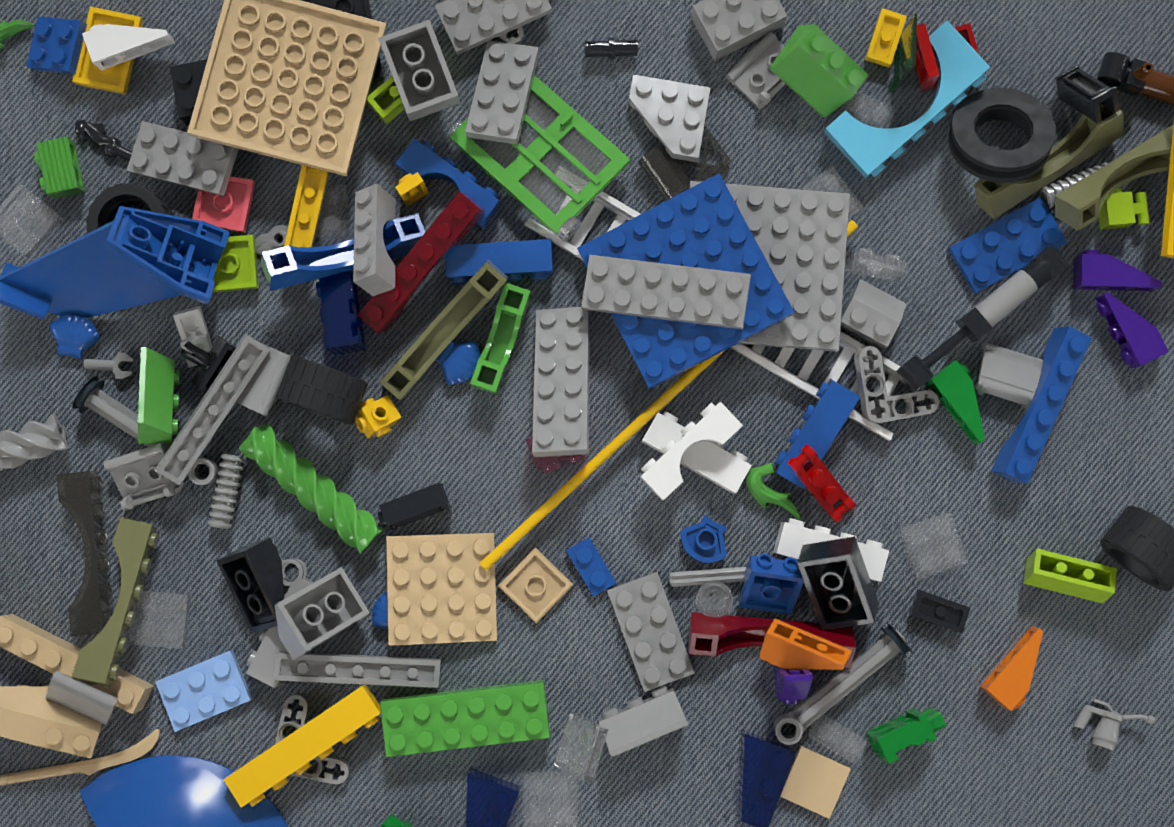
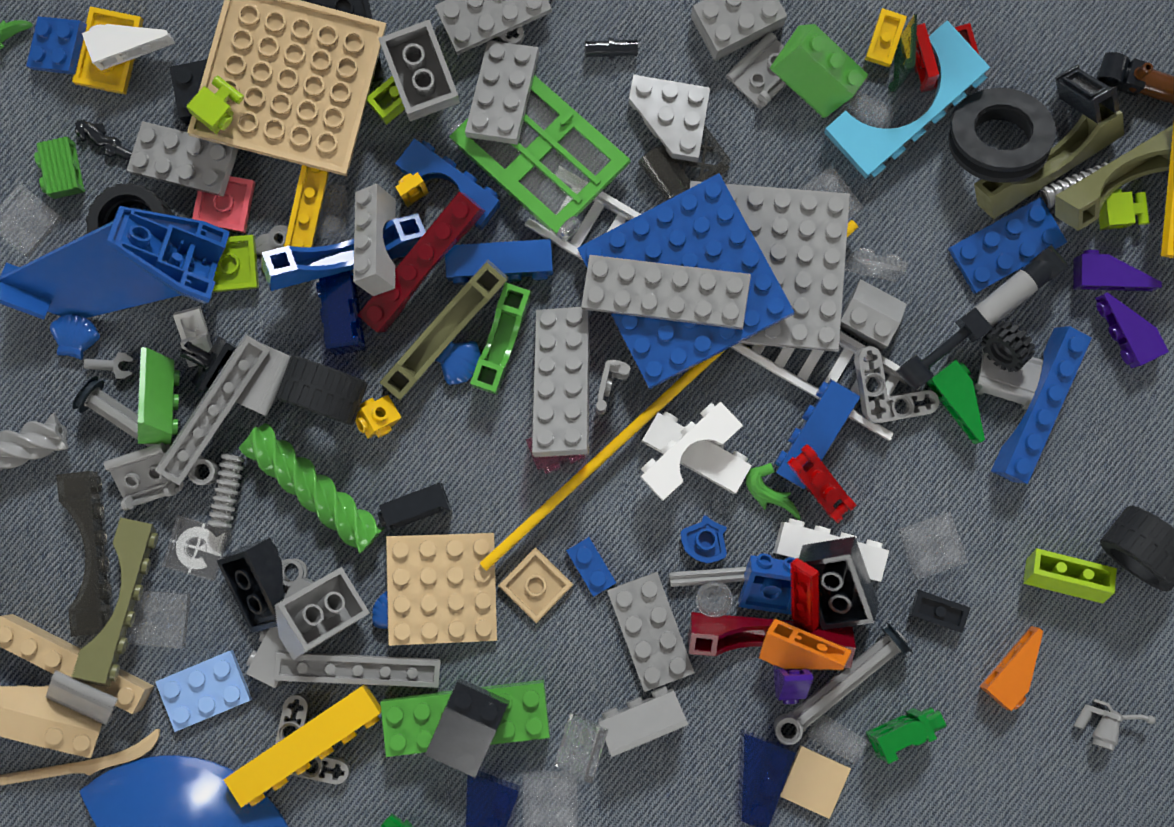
(195, 548): none -> clear tile
(212, 108): none -> lime brick
(467, 727): none -> black slope
(612, 369): none -> light grey piece
(805, 594): none -> red tile
(1008, 346): none -> black tyre

